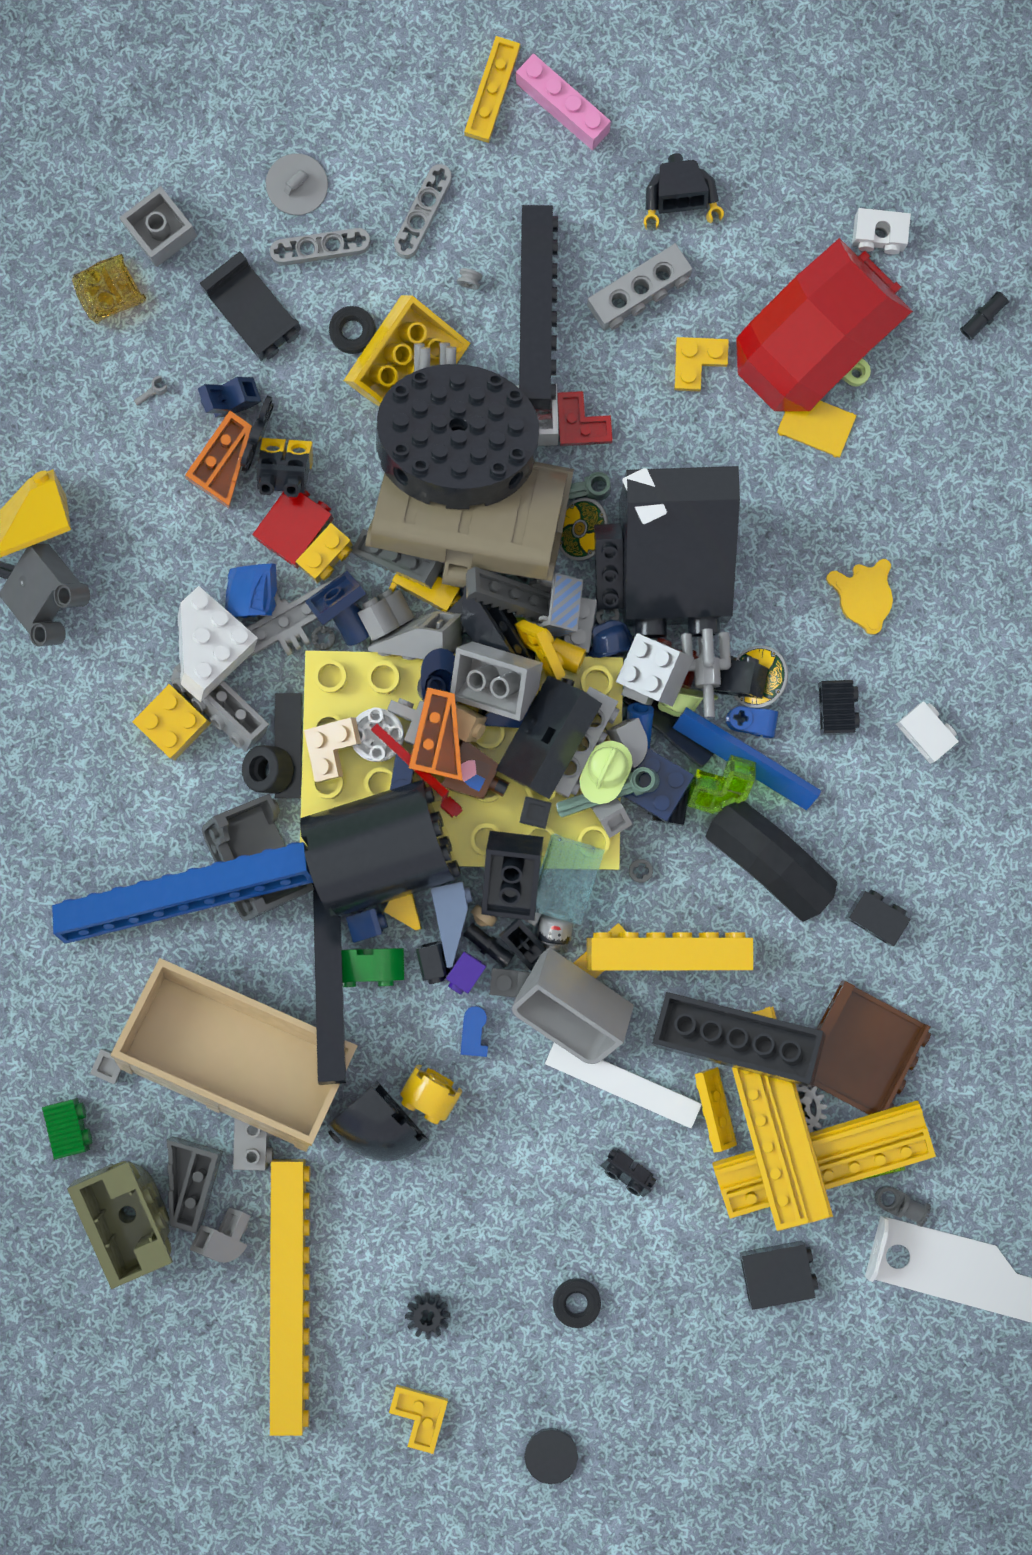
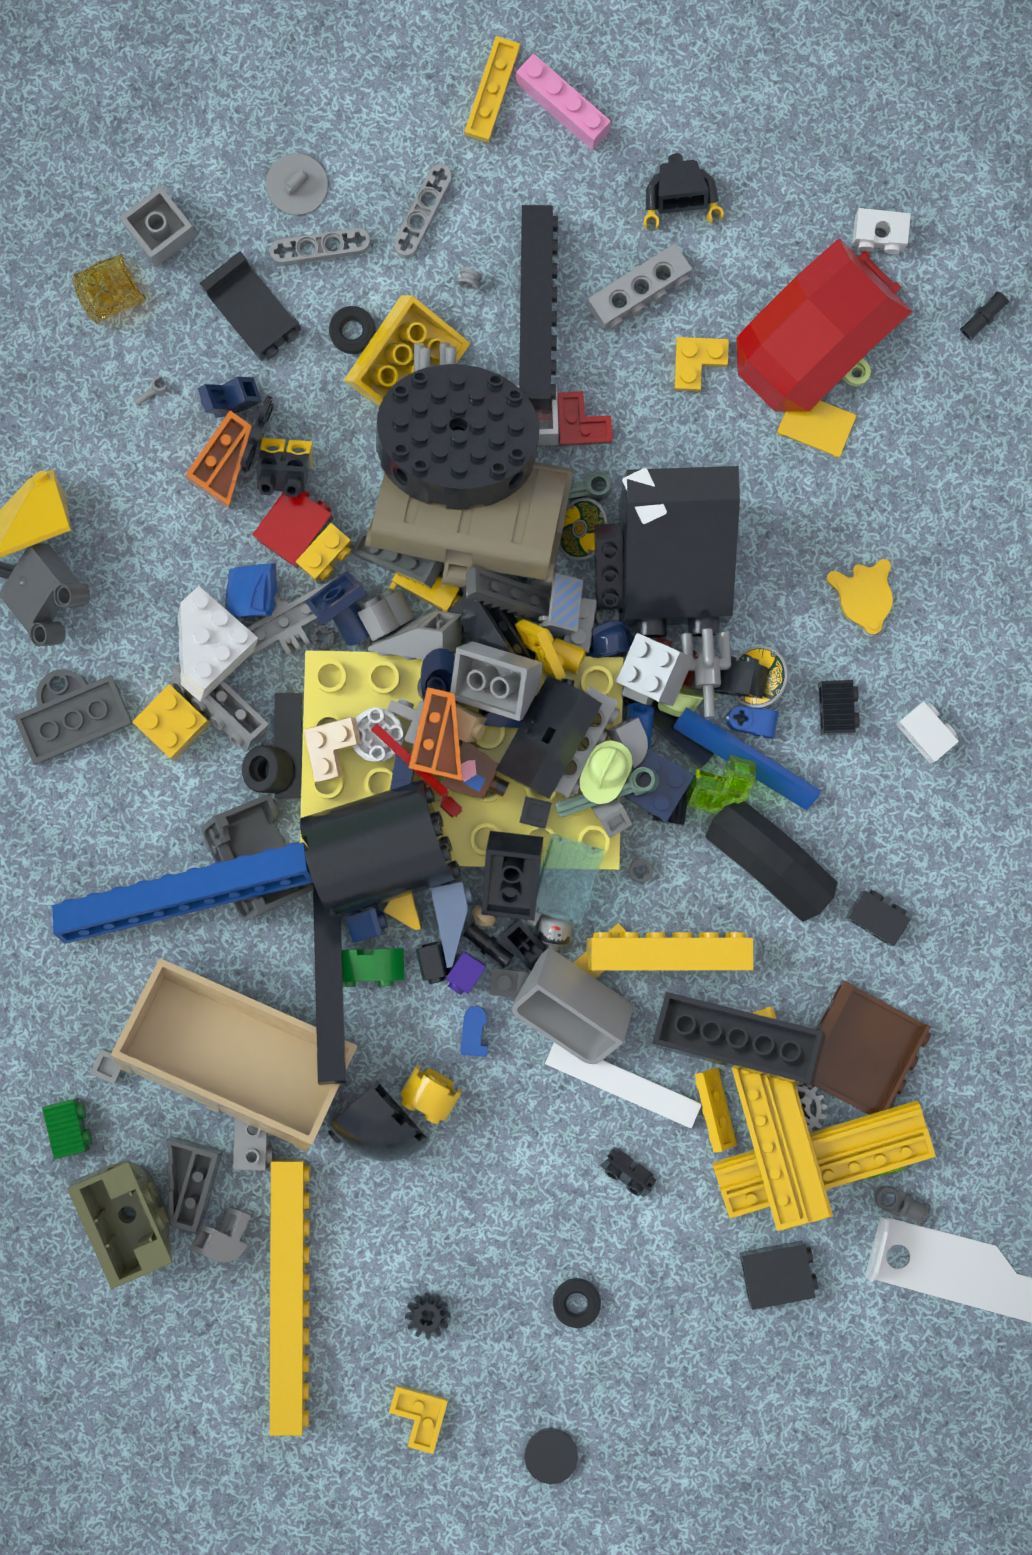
(71, 715): none -> dark grey plate

